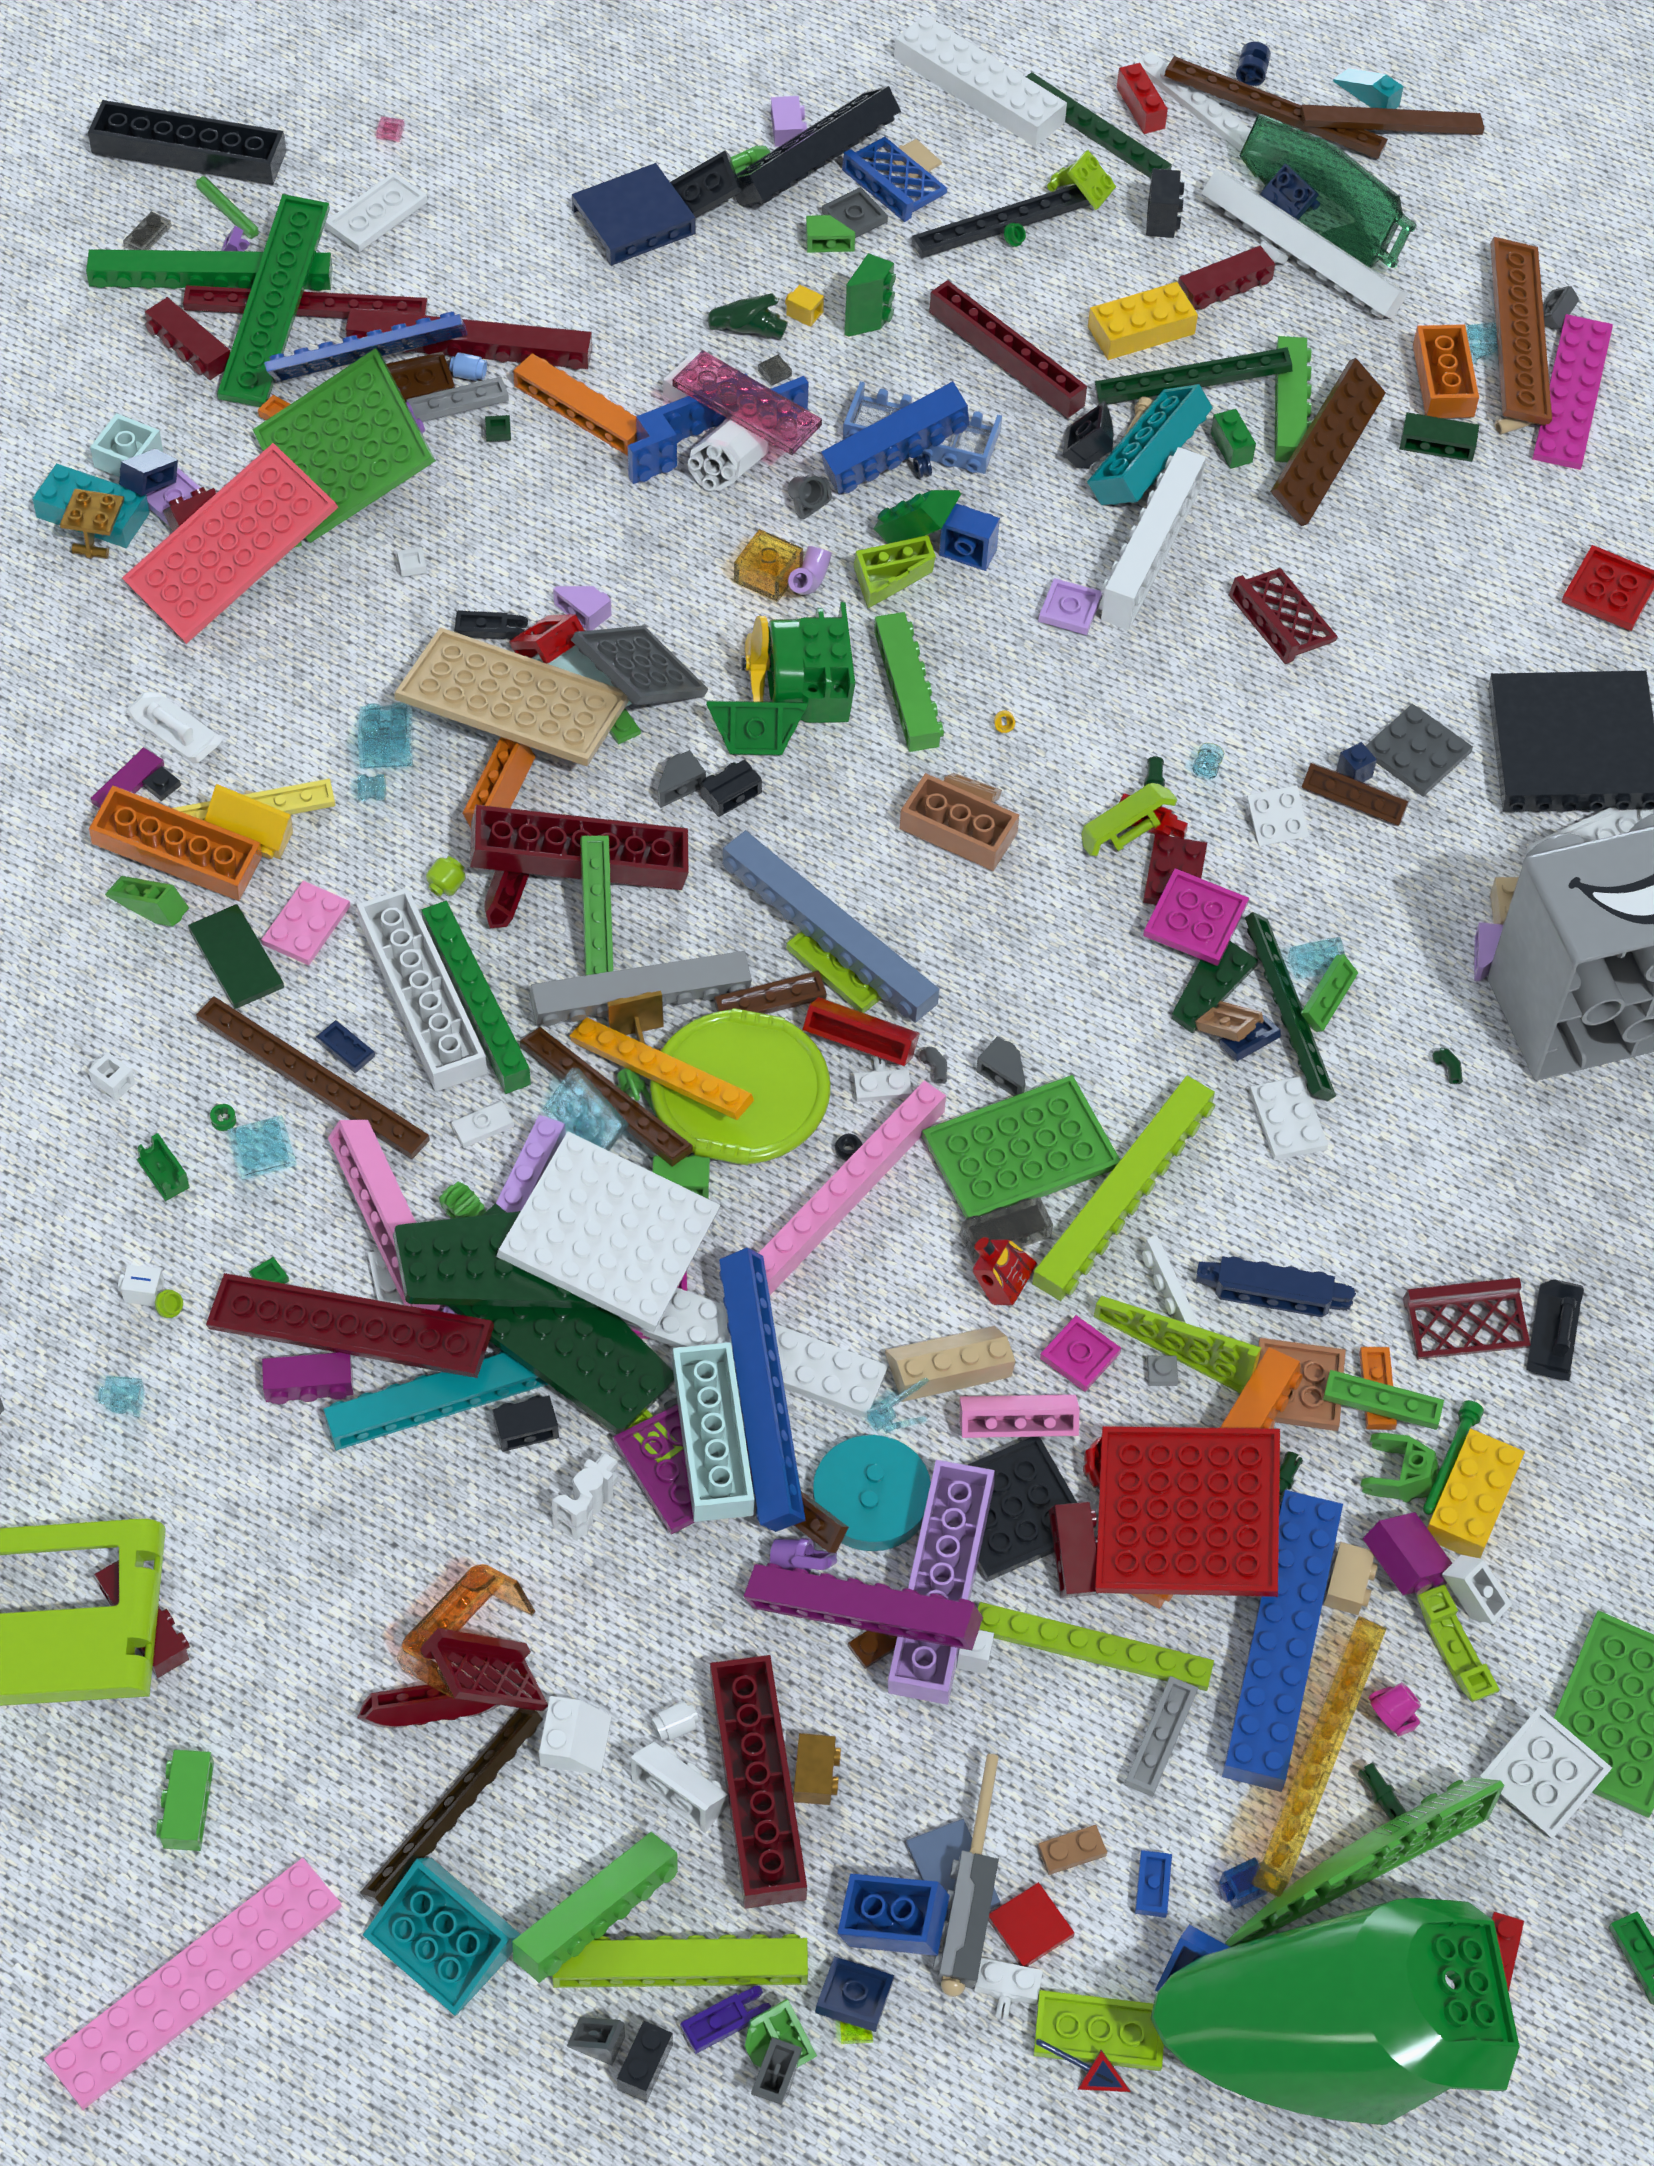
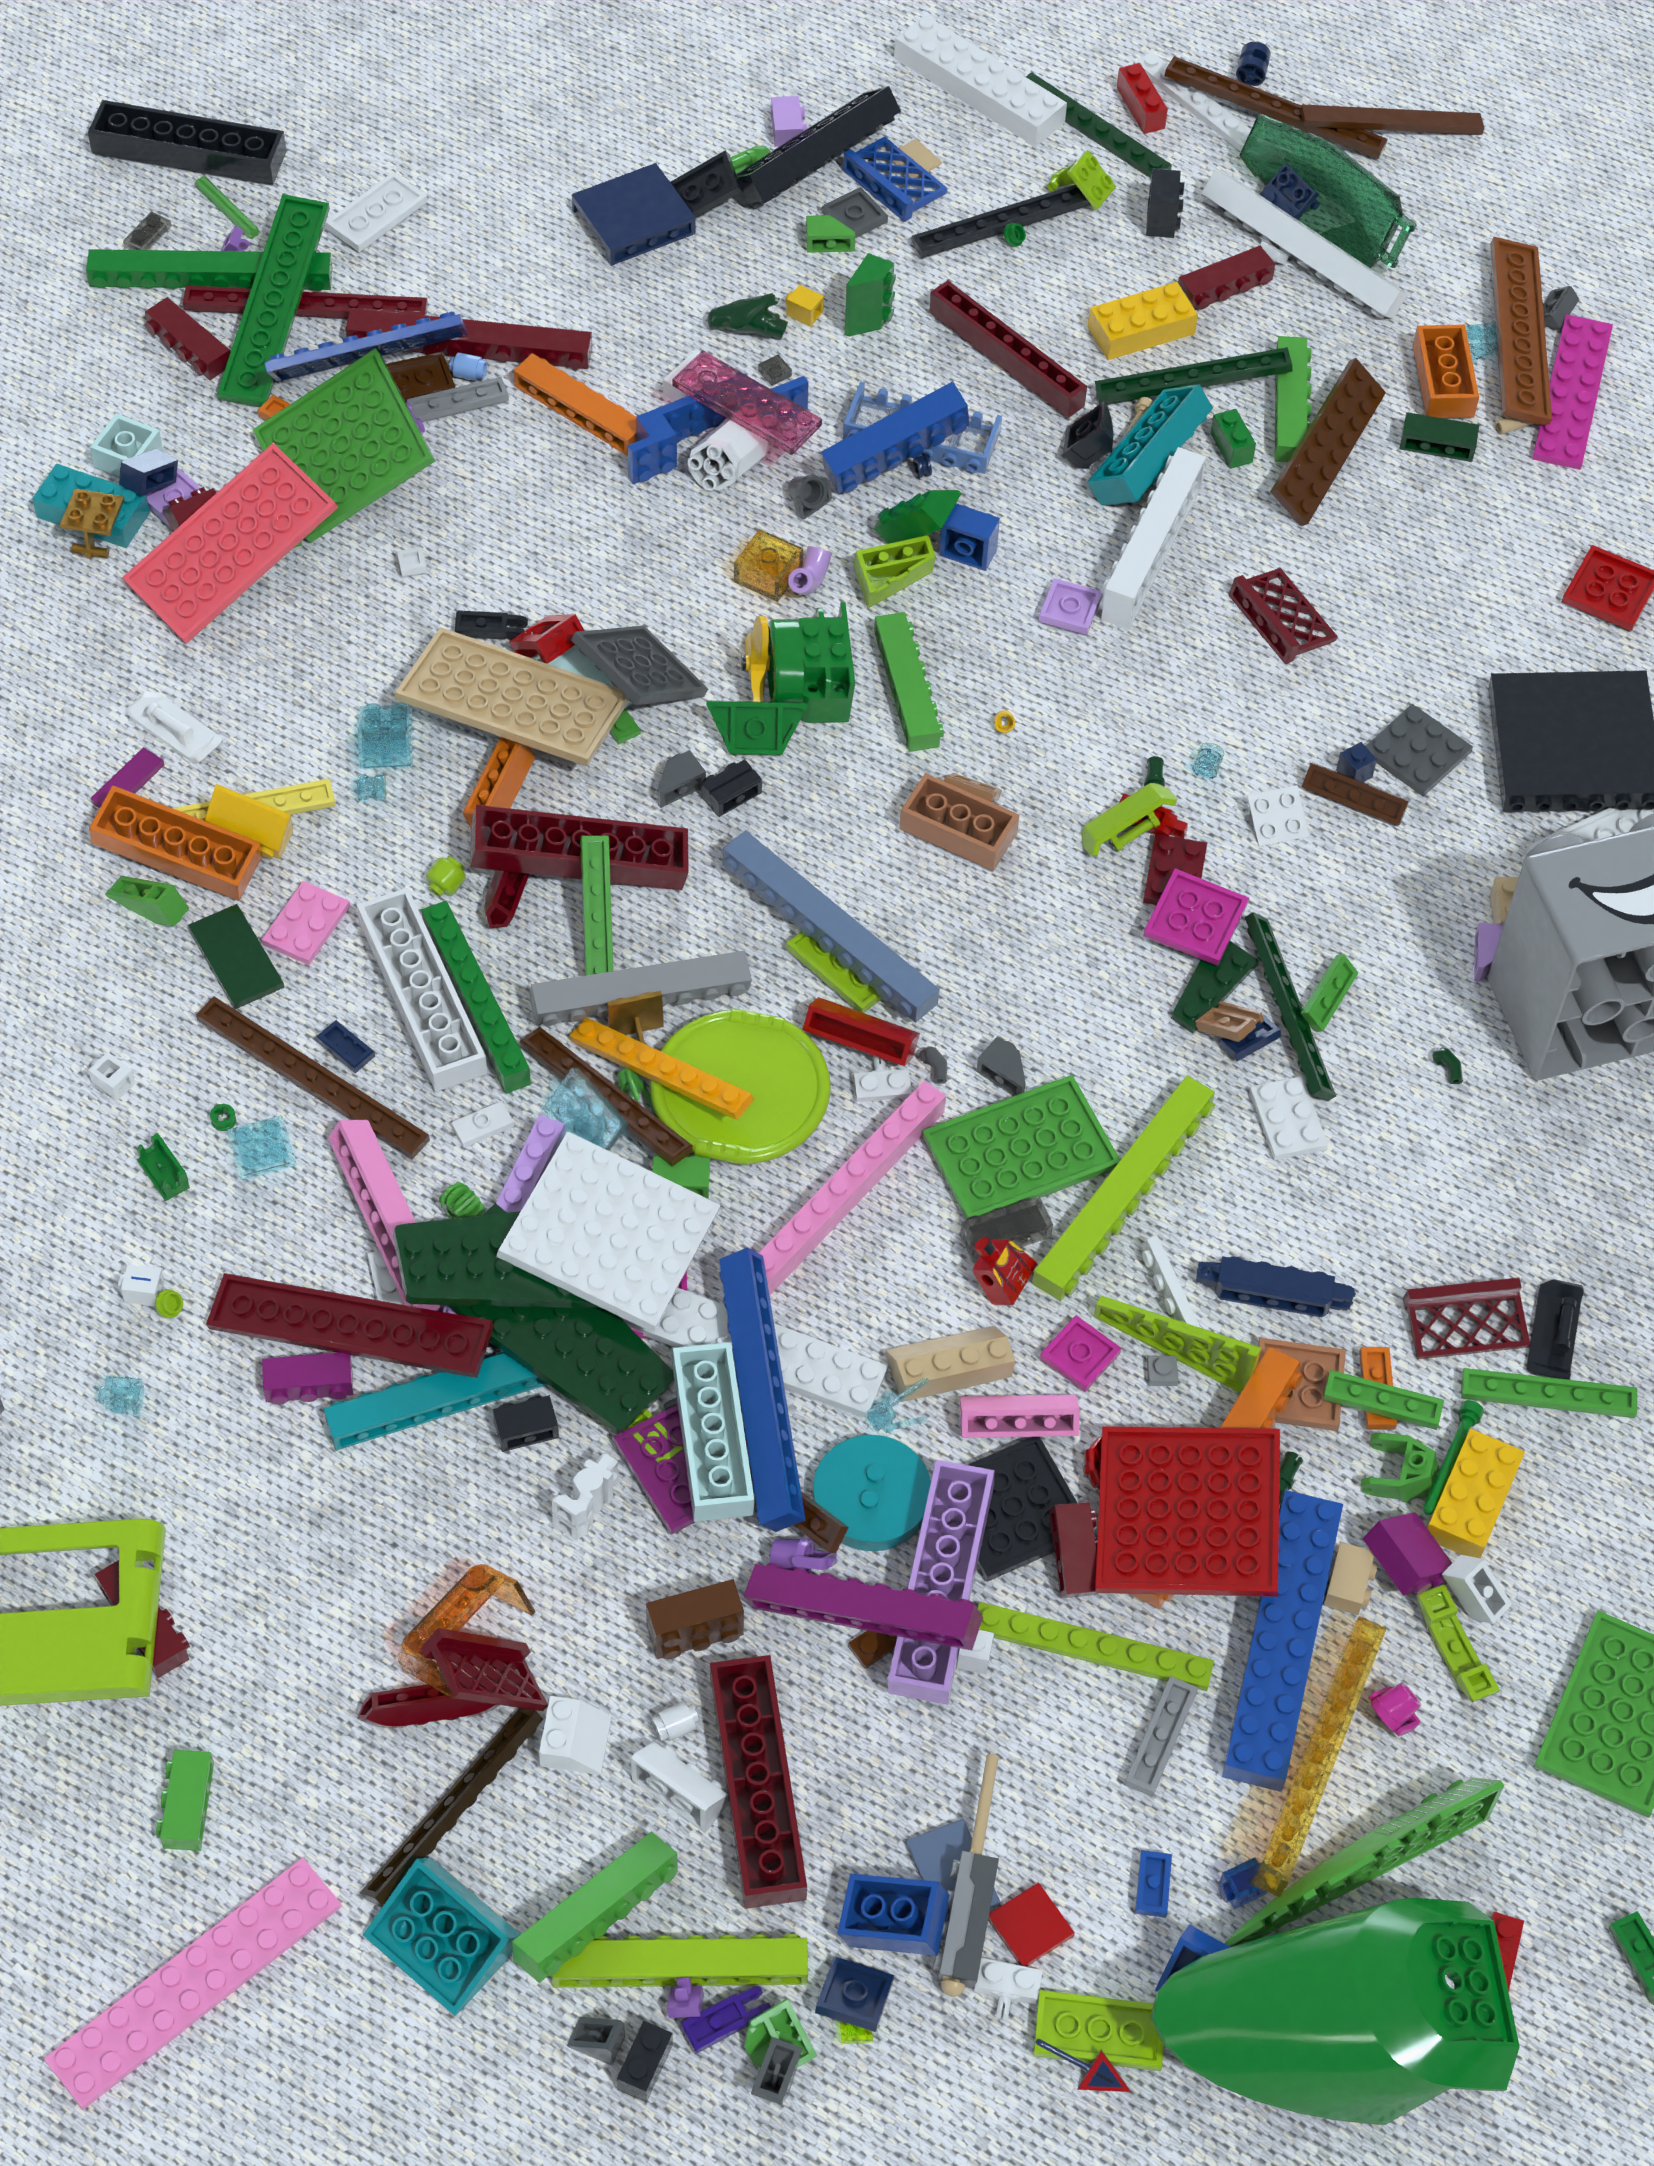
(161, 783): black plate -> none
(270, 1271): green tile -> none
(390, 129): clear pink tile -> none
(498, 428): dark green plate -> none
(586, 602): lavender slope -> none
(685, 1999): none -> medium lavender tile
(695, 1619): none -> reddish brown brick
(775, 995): reddish brown plate -> none
(815, 1769): pearl gold brick -> none
(847, 1140): black plate -> none
(1072, 1849): medium nougat plate -> none
(1314, 957): clear light blue slope -> none
(1371, 88): teal slope -> none
(1381, 1791): dark green pin -> none
(1546, 1772): white plate -> none
(1549, 1393): none -> bright green plate

